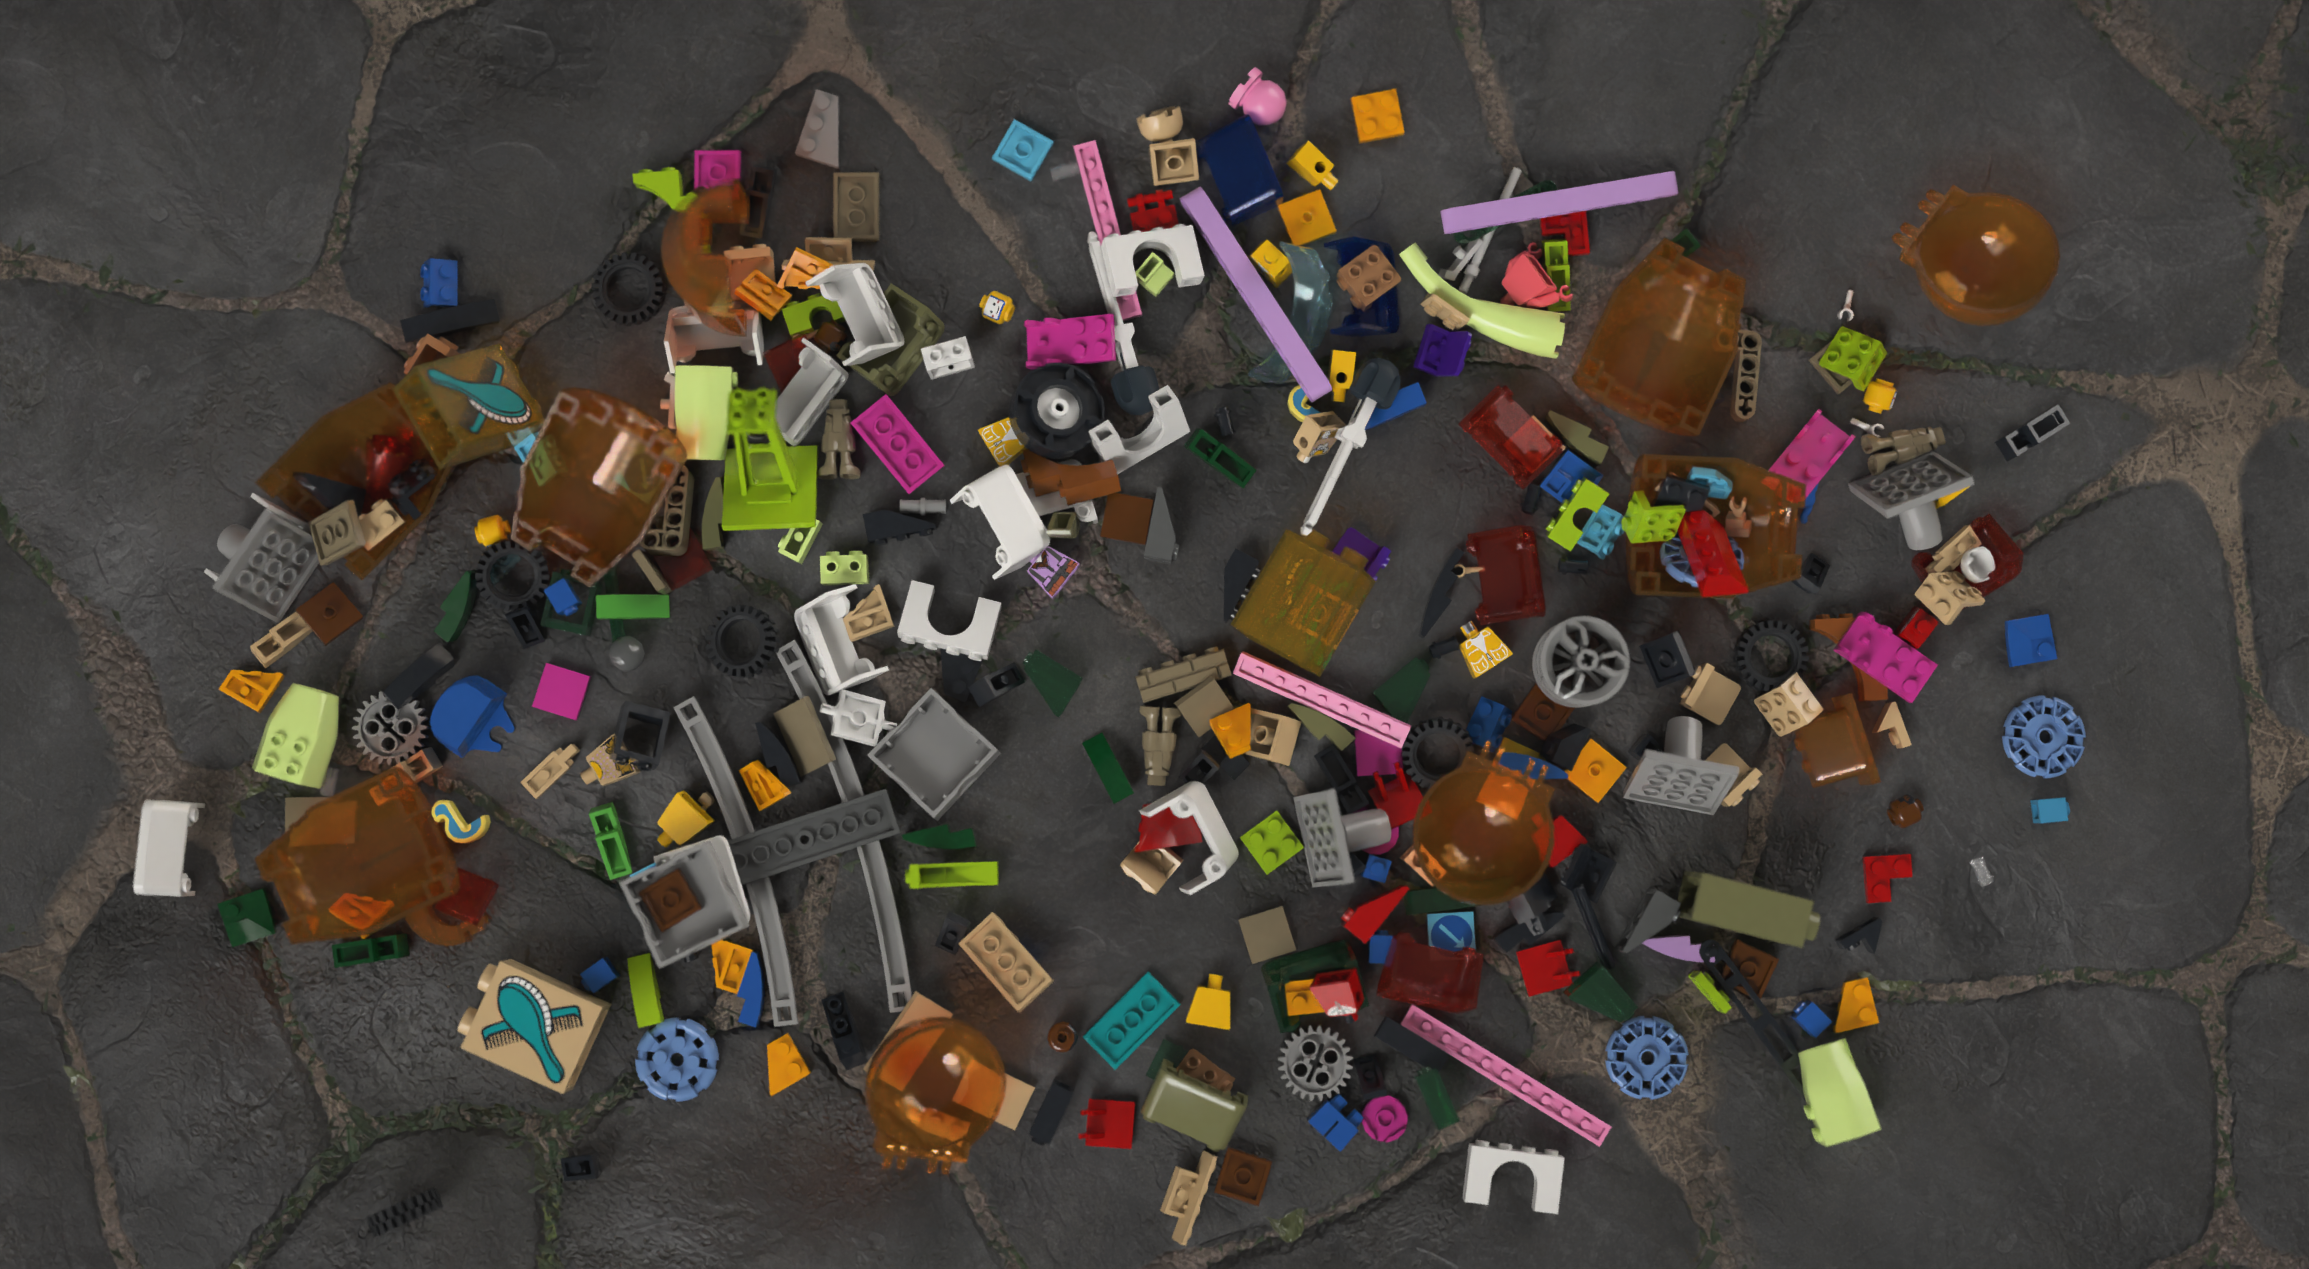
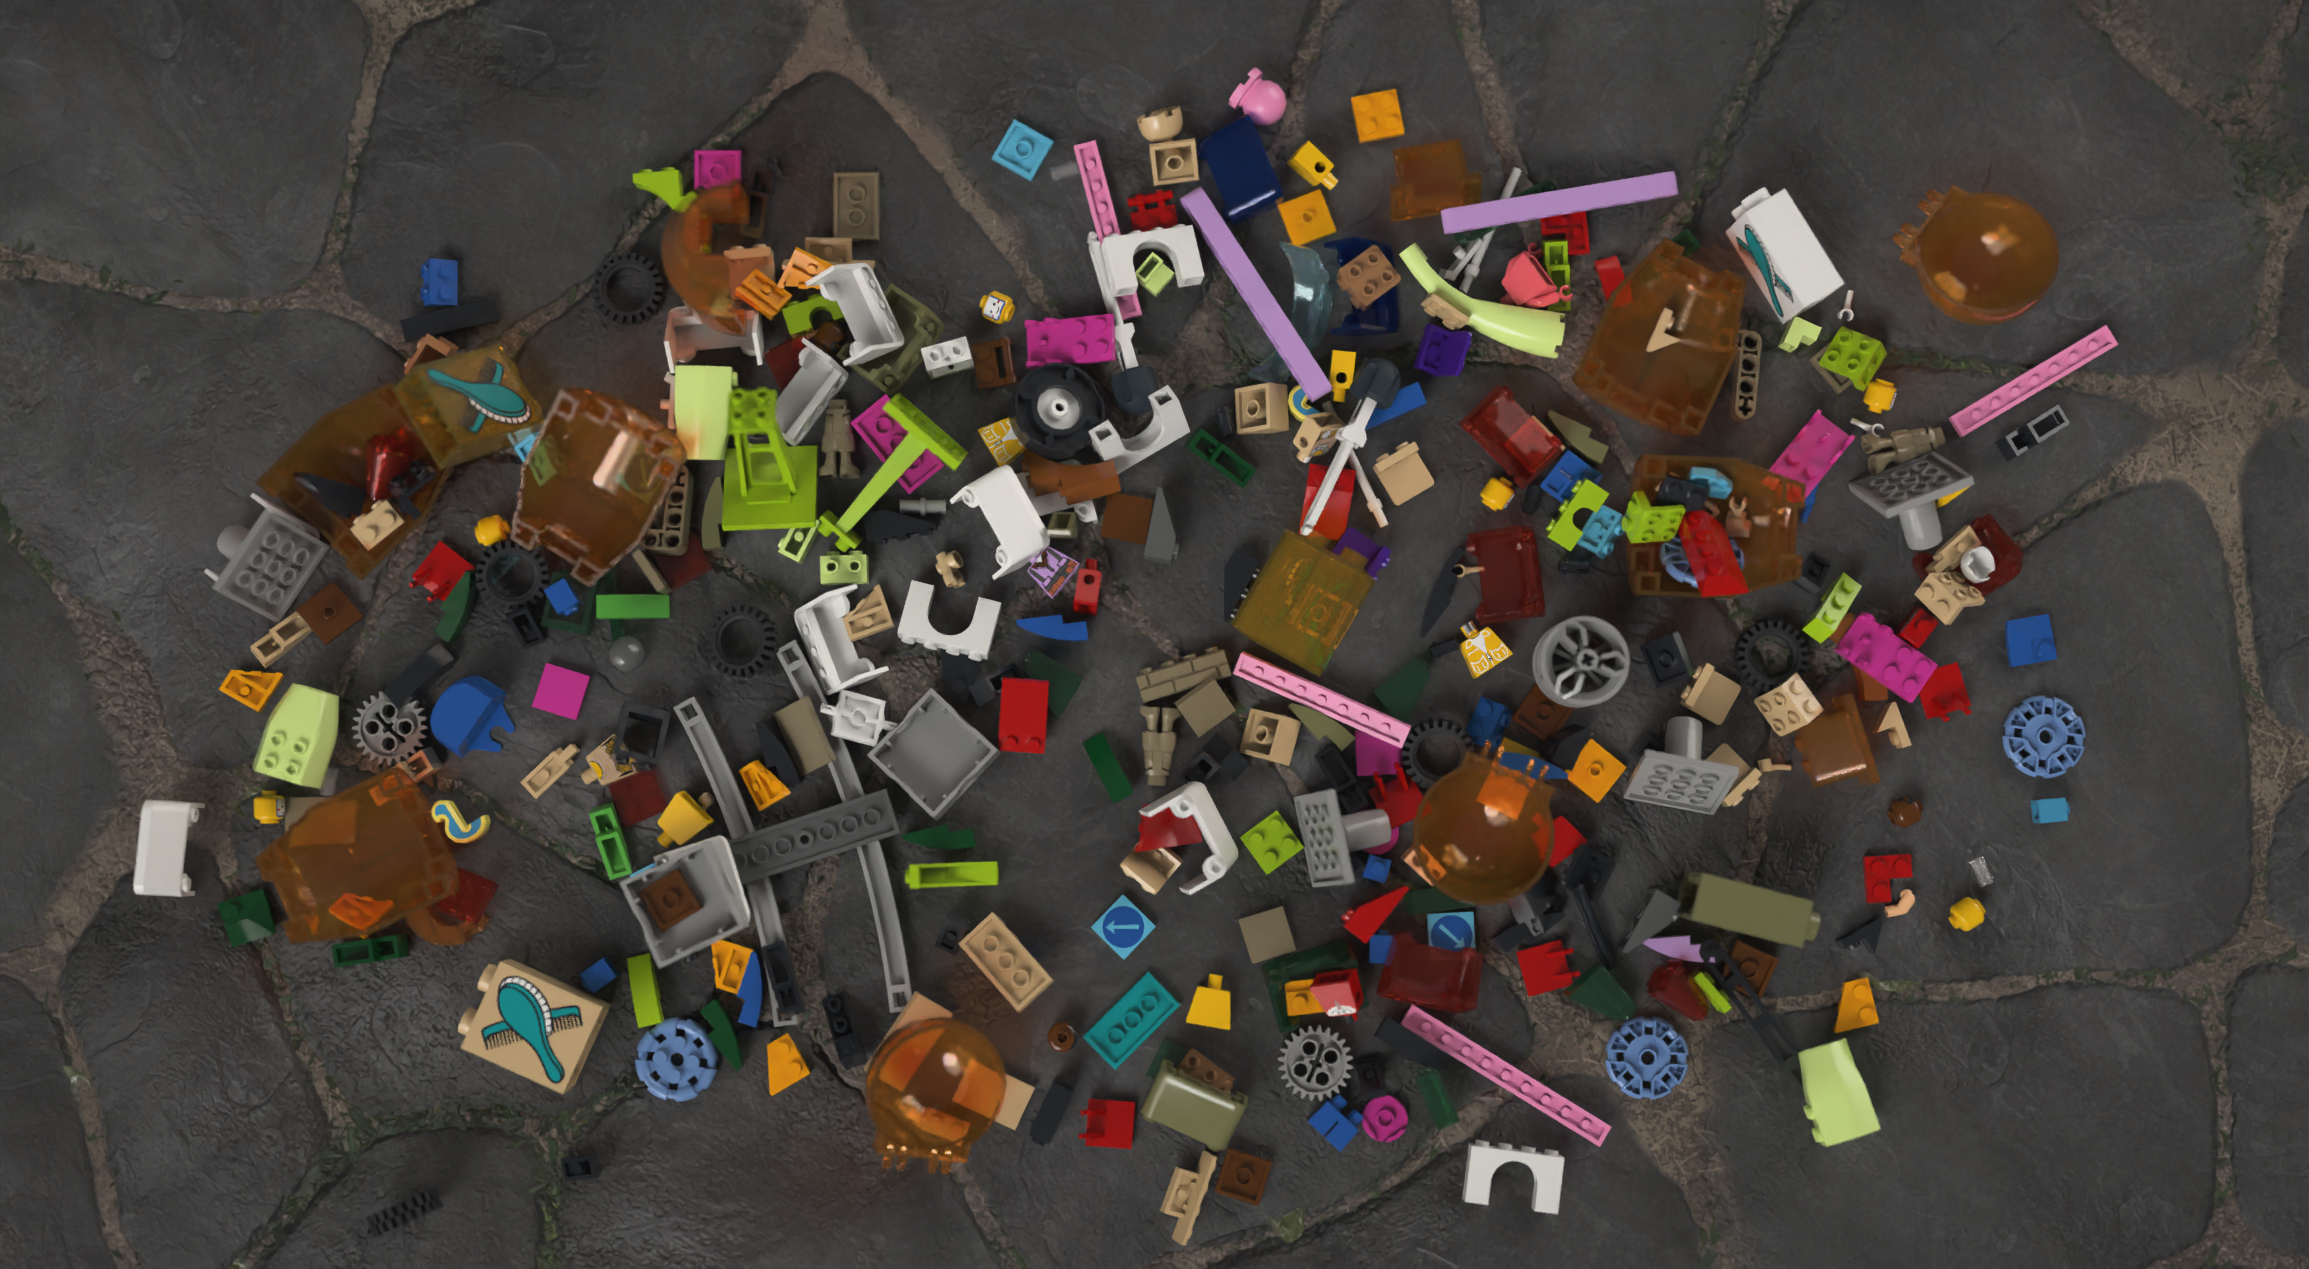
(269, 807): none -> yellow head
(337, 533): dark tan tile -> none
(440, 572): none -> red plate
(638, 797): none -> clear red plate
(724, 1033): none -> dark green slope
(783, 979): none -> black slope
(821, 131): light grey wing -> none
(922, 435): none -> lime piece
(948, 566): none -> tan plate
(987, 366): none -> reddish brown plate
(1023, 715): none -> red slope
(1054, 628): none -> blue slope
(1086, 595): none -> red torso
(1123, 926): none -> tile
(1234, 730): light orange wing -> none
(1261, 408): none -> tan slope
(1270, 263): yellow torso -> none
(1335, 513): none -> red slope
(1373, 503): none -> white bar
(1403, 473): none -> tan bracket
(1431, 180): none -> clear orange windscreen
(1497, 493): none -> yellow head
(1609, 273): none -> red slope
(1659, 338): none -> tan slope
(1678, 990): none -> clear red cone
(1766, 765): none -> tan hand
(1782, 253): none -> white brick
(1798, 331): none -> yellowish green piece
(1810, 1018): blue brick -> none
(1835, 605): none -> lime arch
(1903, 906): none -> light nougat arm
(1945, 693): none -> red plate
(1967, 914): none -> yellow head
(2033, 381): none -> bright pink plate

